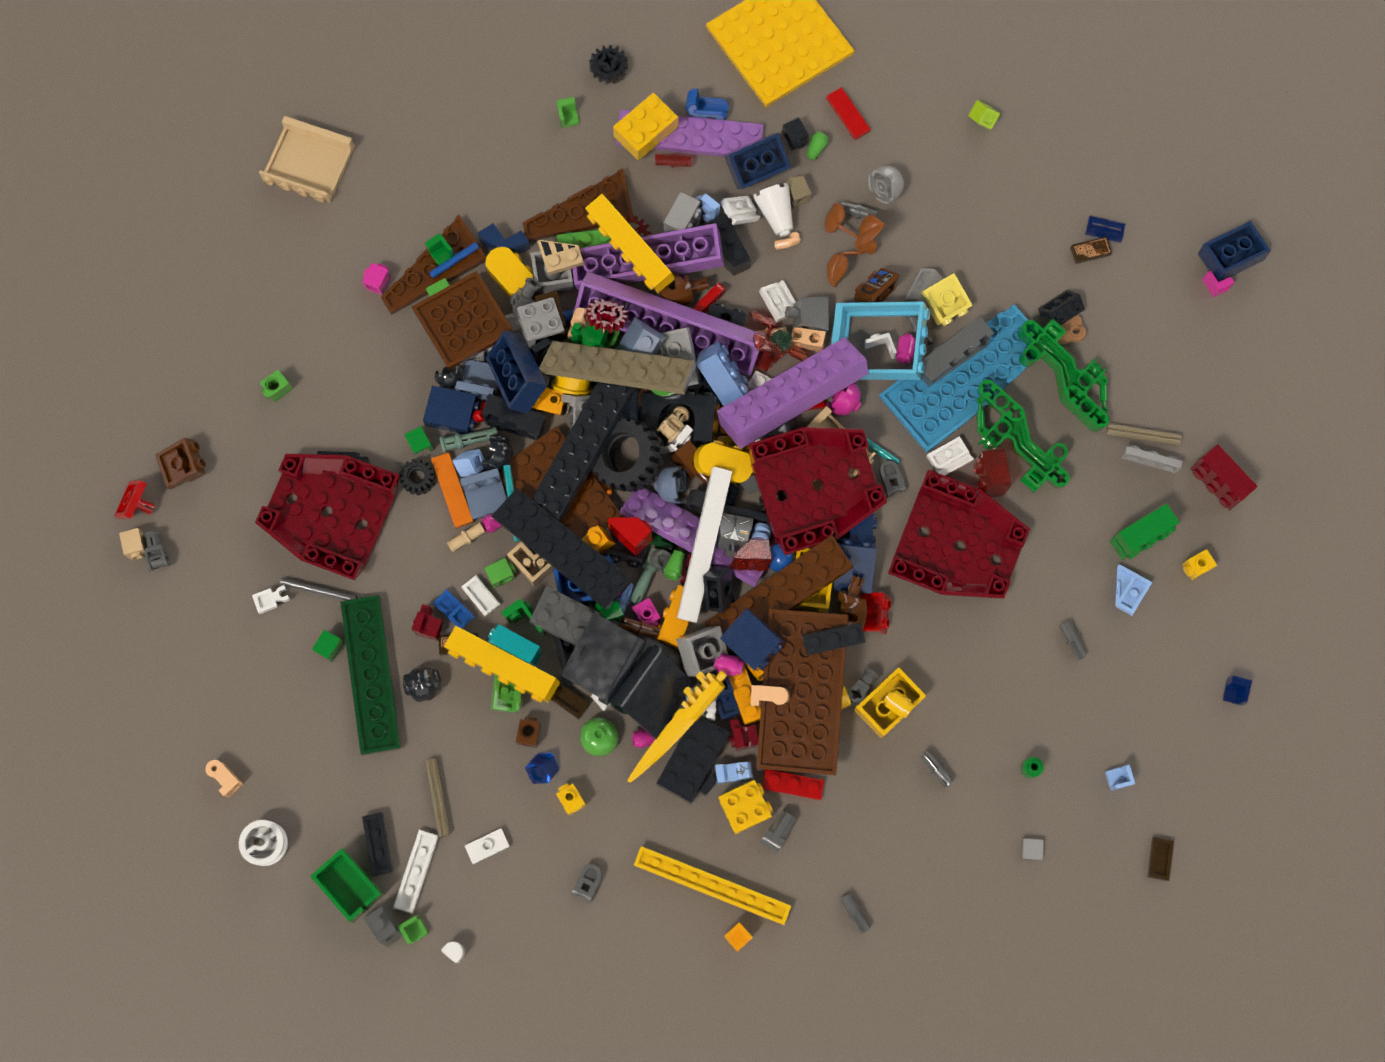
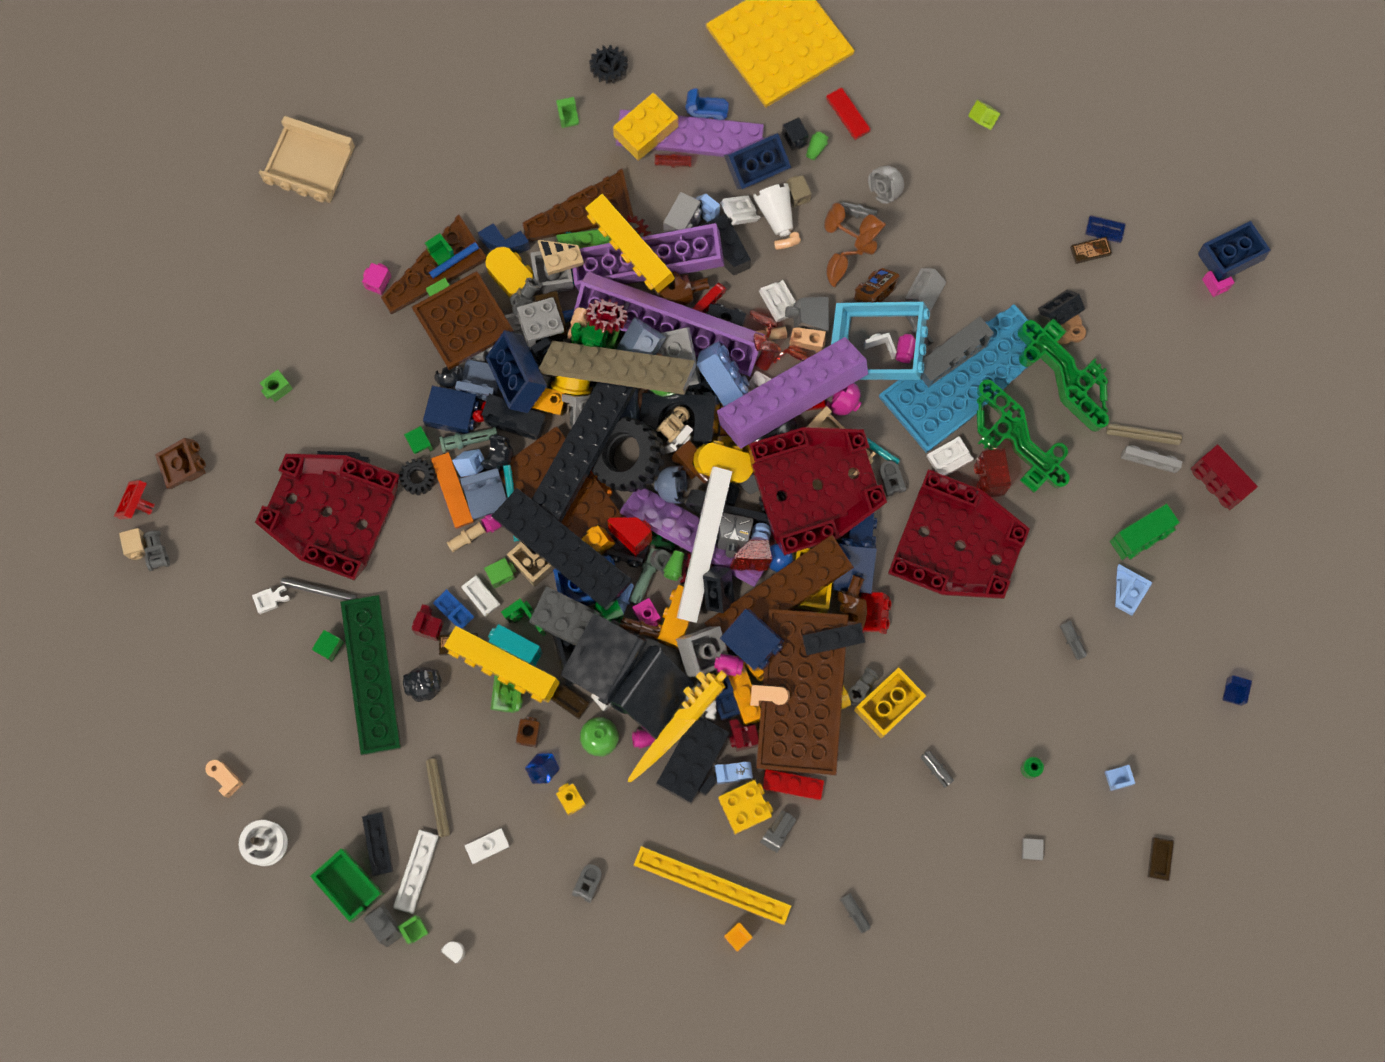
(782, 339): clear green gear -> none
(898, 703): yellow brick -> none
(946, 300): light yellow plate -> none
(1199, 564): yellow brick -> none

